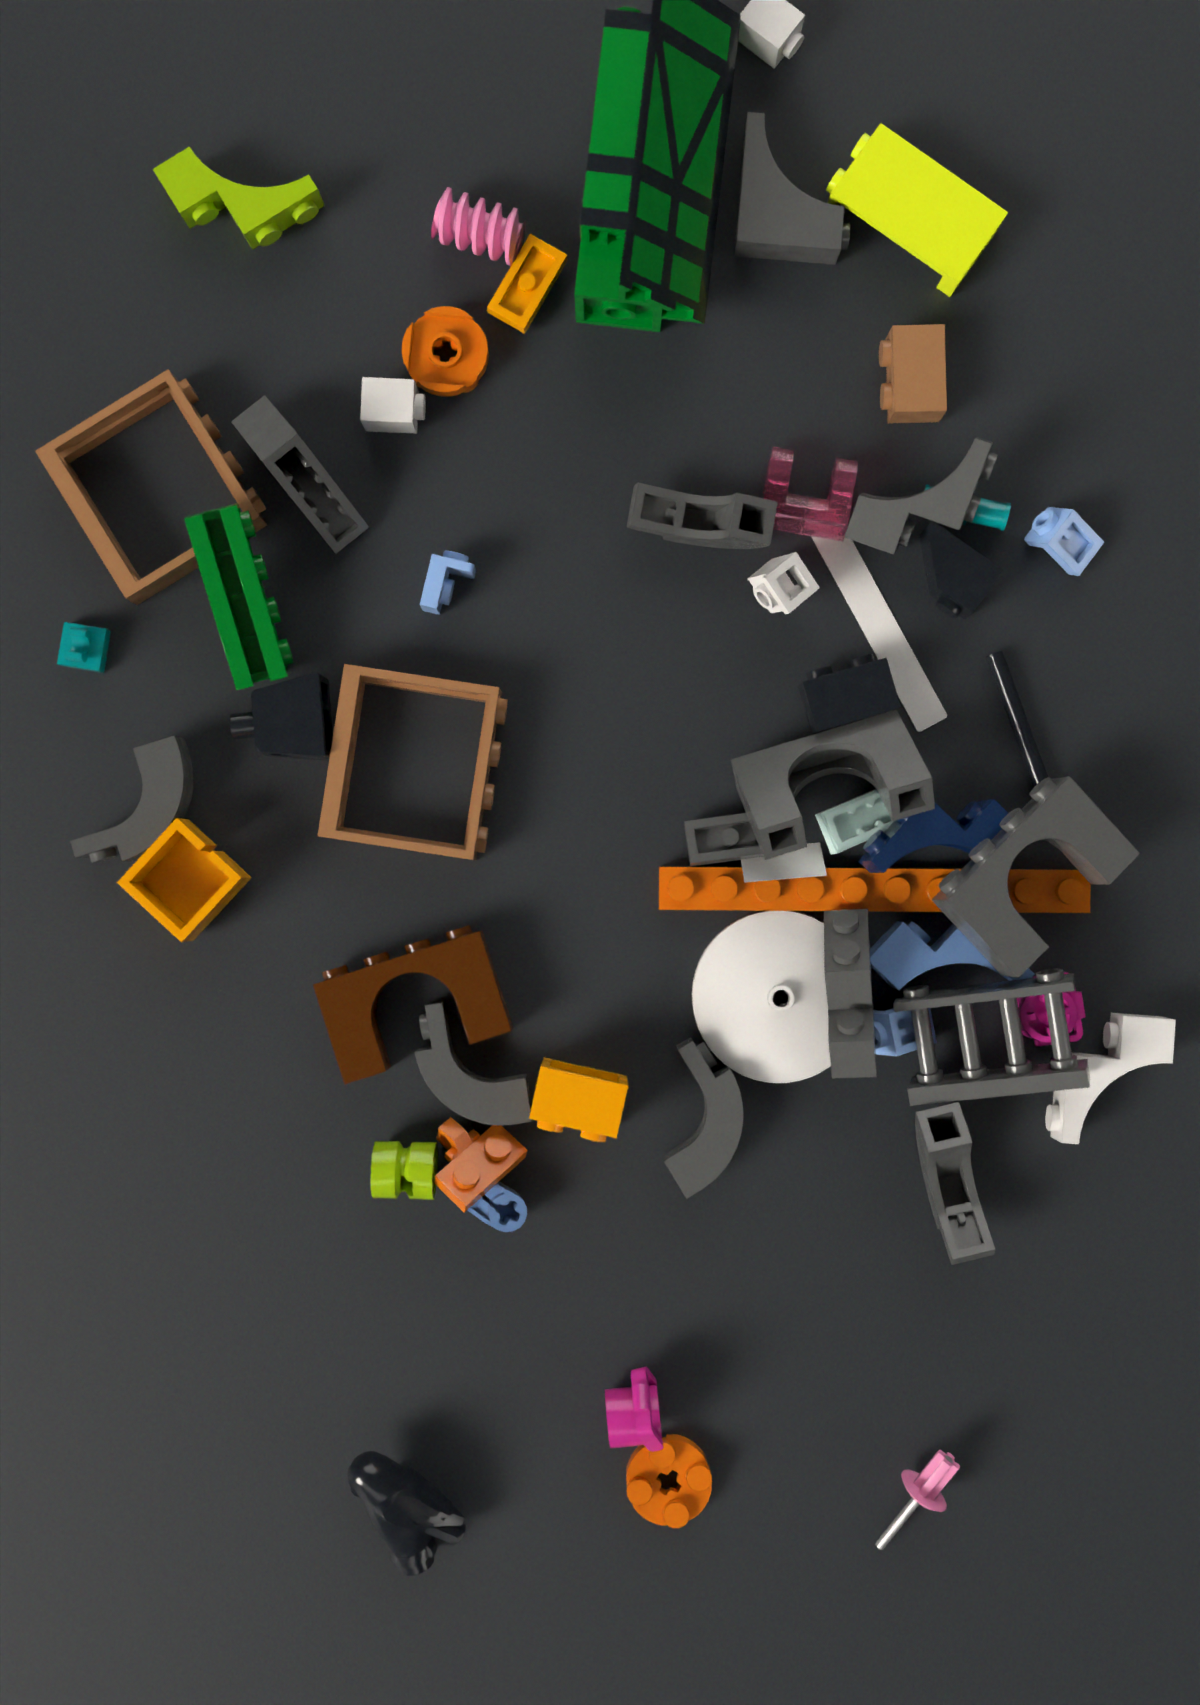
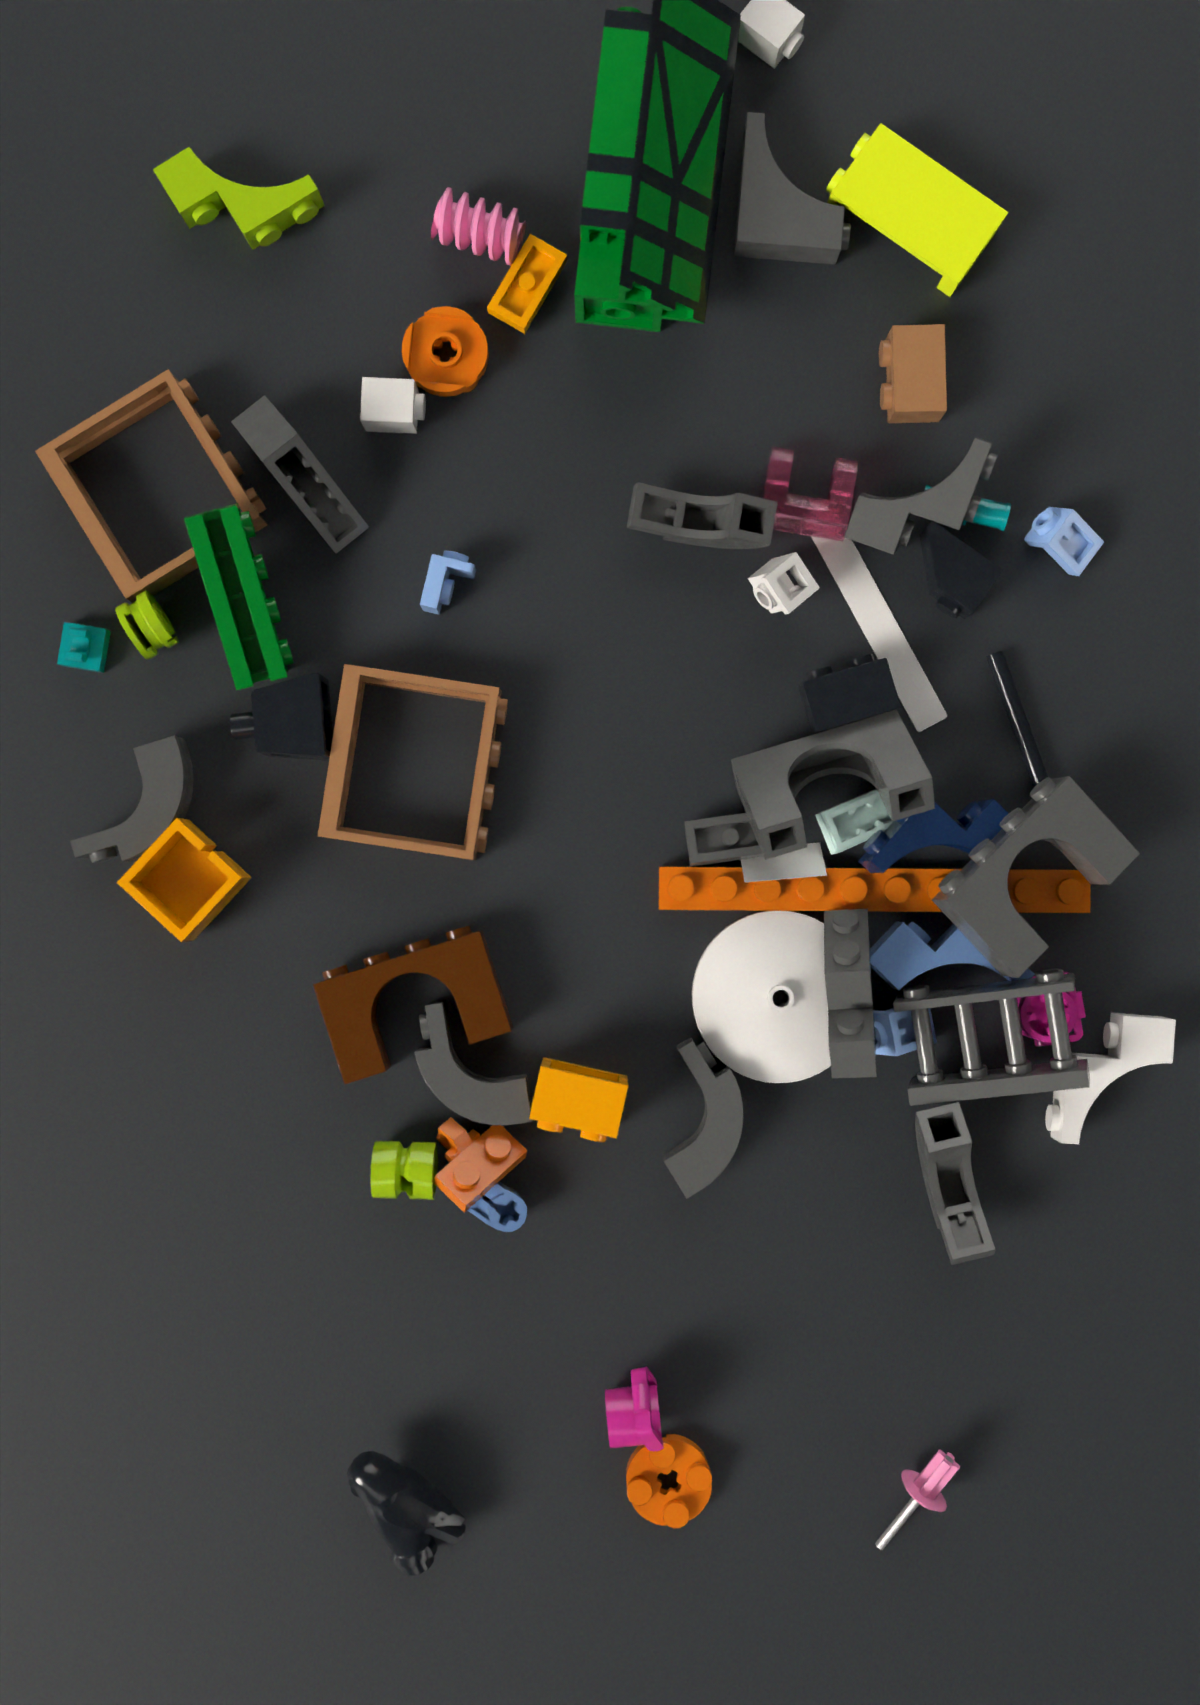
(146, 625): none -> lime wheel

